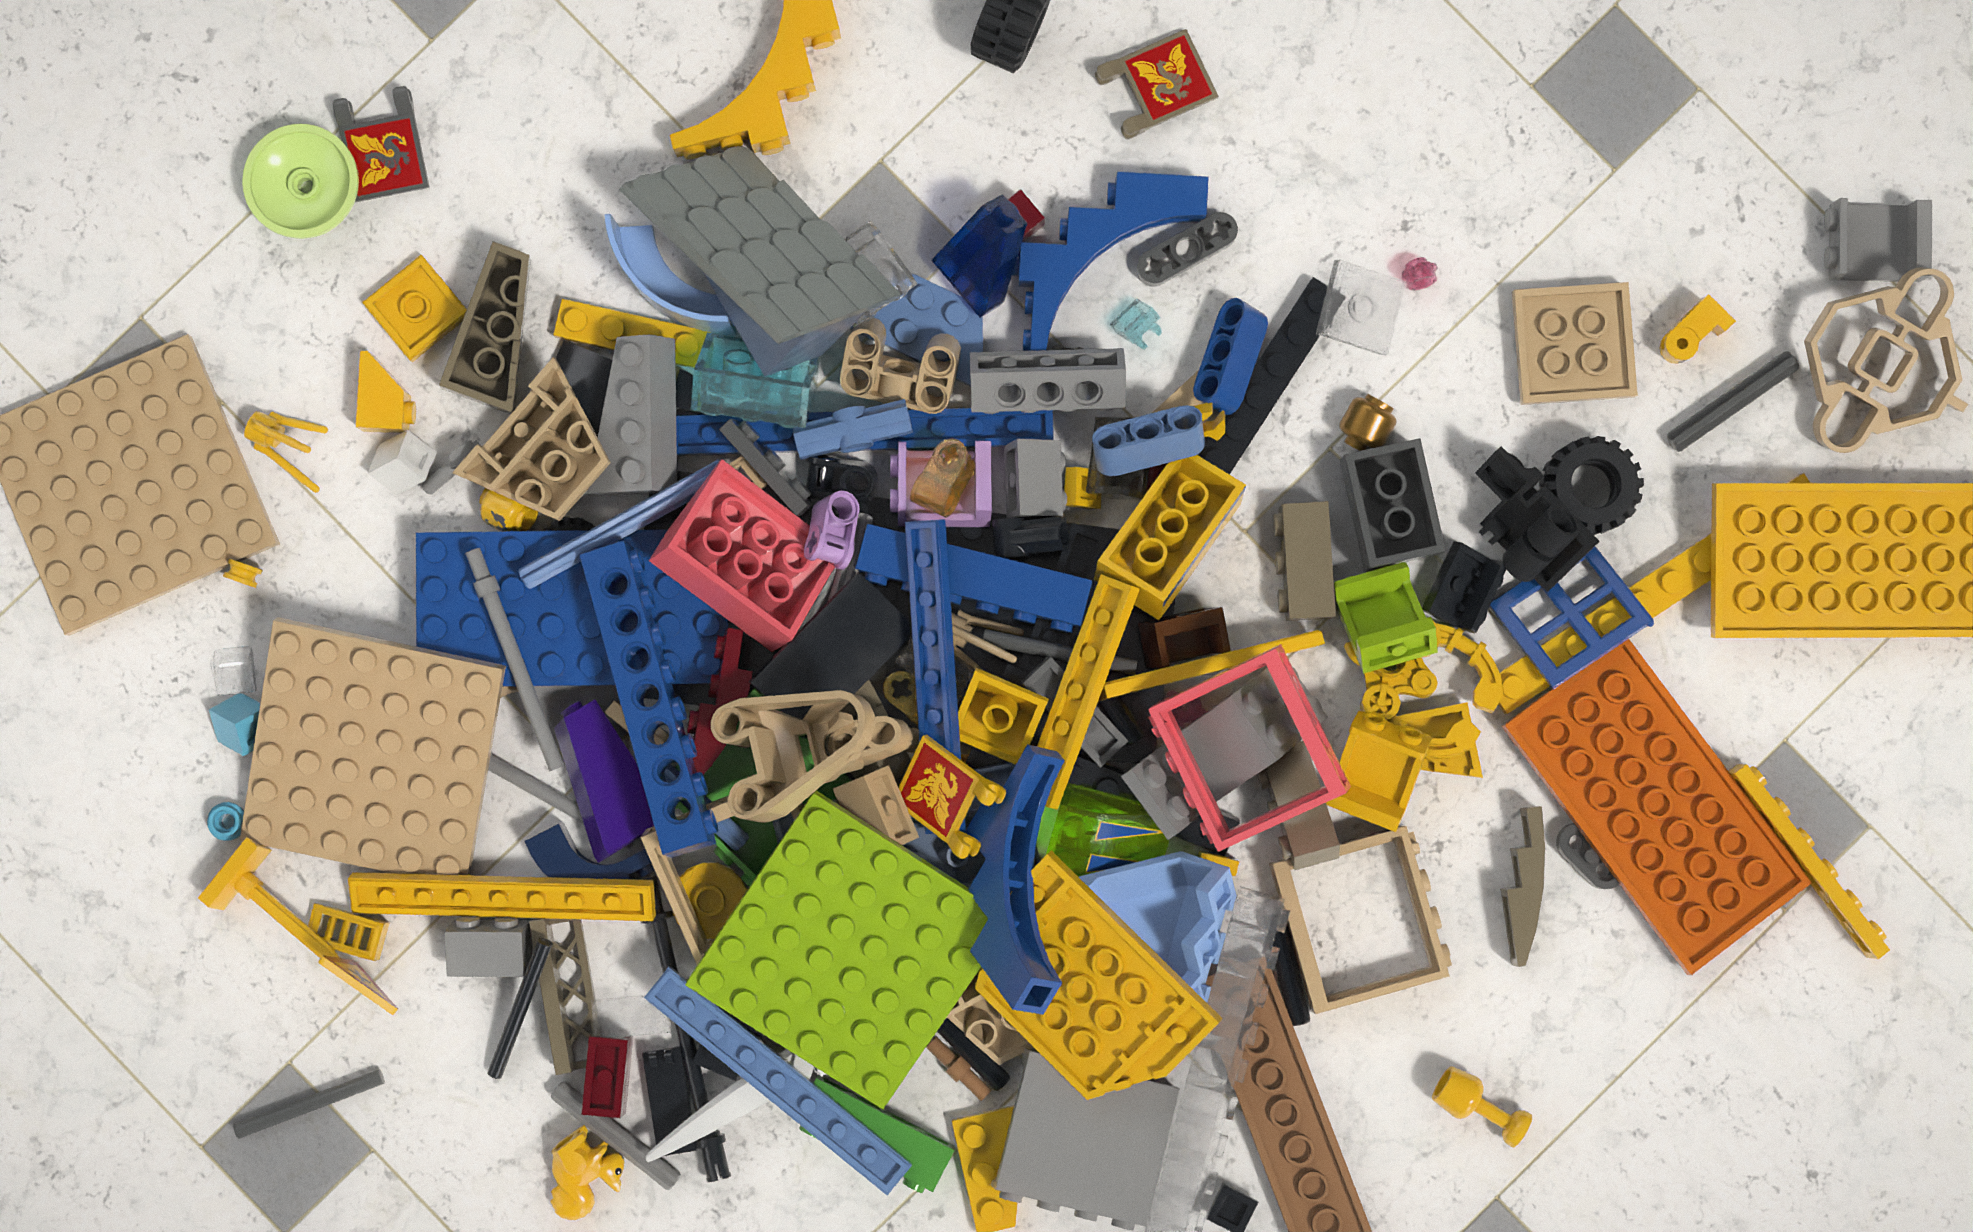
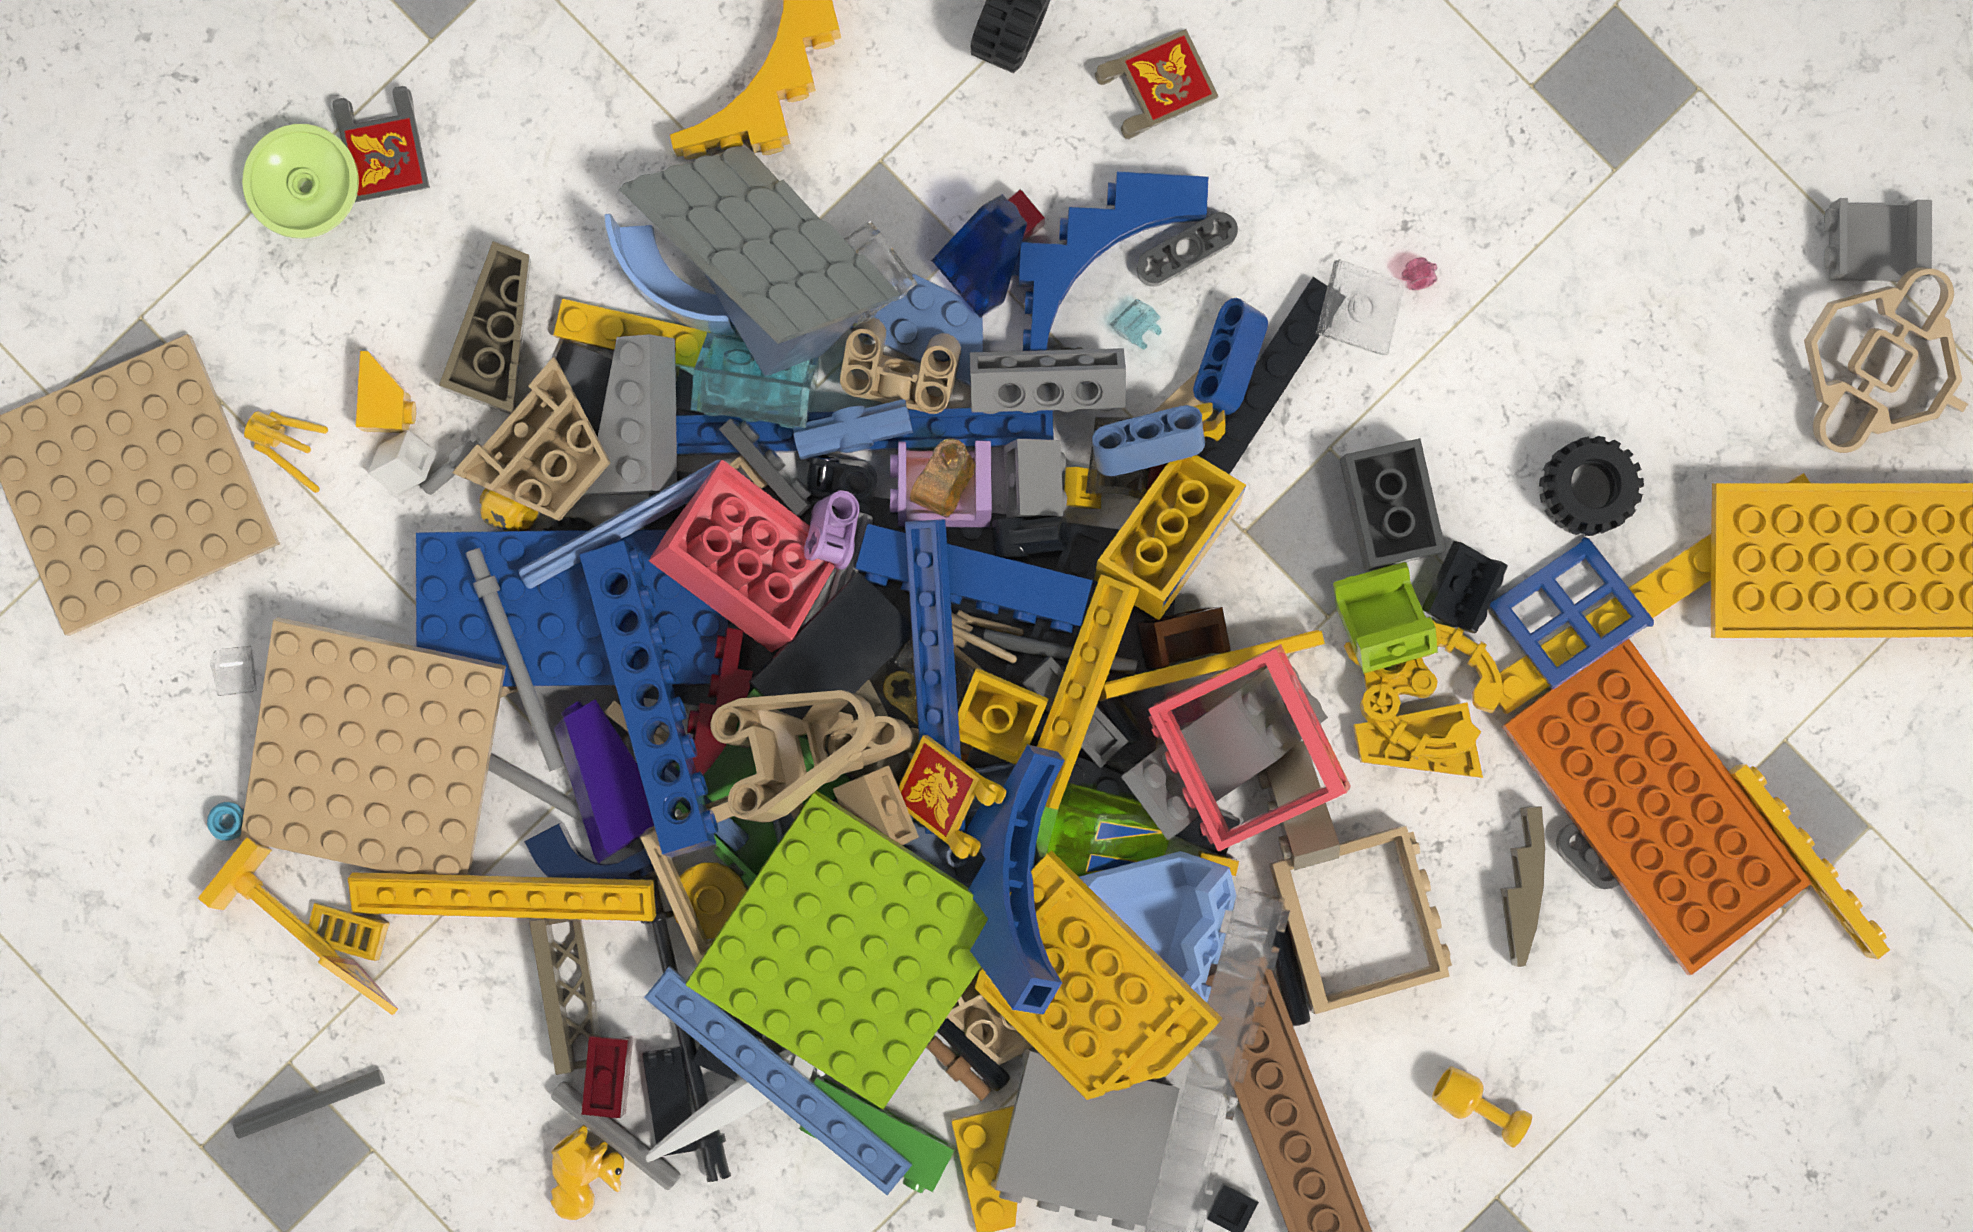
(236, 723): medium azure panel -> none
(242, 573): yellow bush -> none
(416, 308): yellow tile -> none
(487, 947): light grey brick -> none
(519, 1008): black bar -> none
(1305, 561): dark tan brick -> none
(1367, 423): pearl gold head -> none
(1381, 768): yellow panel -> none
(1532, 525): black plate -> none
(1574, 343): tan plate -> none
(1684, 337): yellow leg -> none
(1732, 401): dark grey axle -> none

